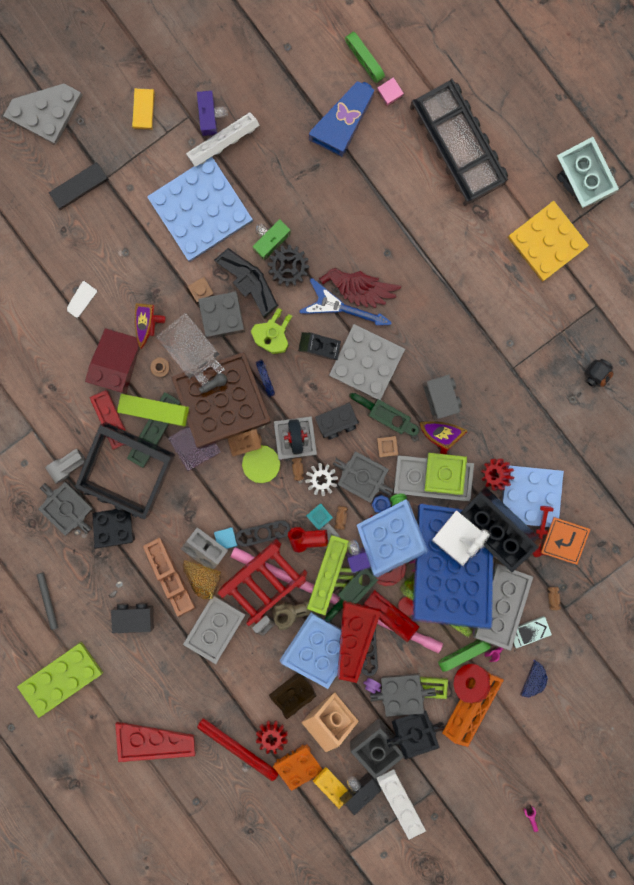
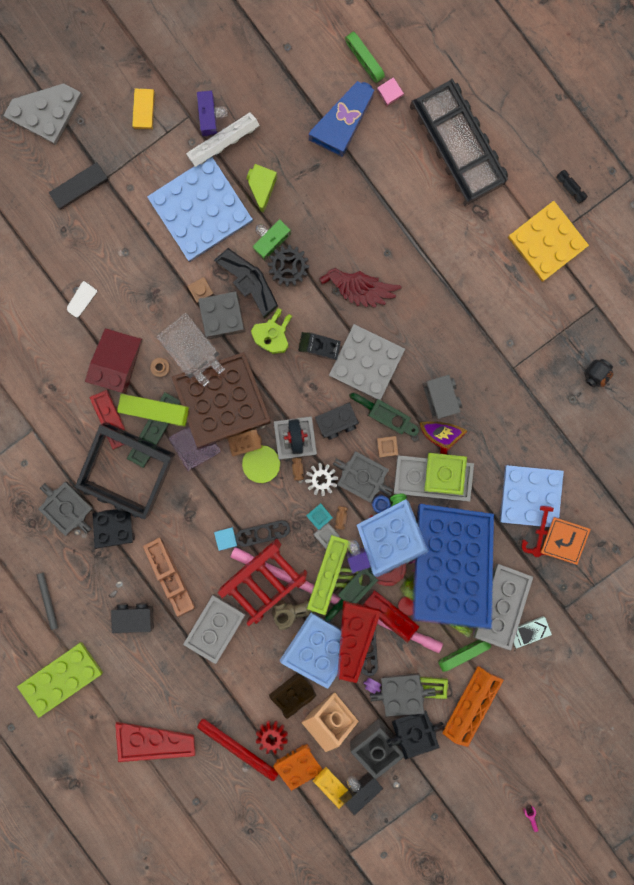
(61, 468): light grey piece -> none
(145, 322): shield -> none
(202, 579): clear yellow slope -> none
(204, 549): light grey brick -> none
(219, 380): dark grey piece -> none
(261, 184): none -> lime slope
(264, 625): light grey tile -> none
(265, 378): clear blue tile -> none
(301, 539): red piece -> none
(331, 304): piece -> none
(401, 804): white plate -> none
(460, 538): white plate -> none
(462, 680): red tile -> none
(494, 481): red gear -> none
(495, 654): dark pink hand -> none
(509, 536): black slope -> none
(535, 681): clear blue tile -> none
(554, 598): medium nougat piece -> none
(588, 172): light aqua slope -> none

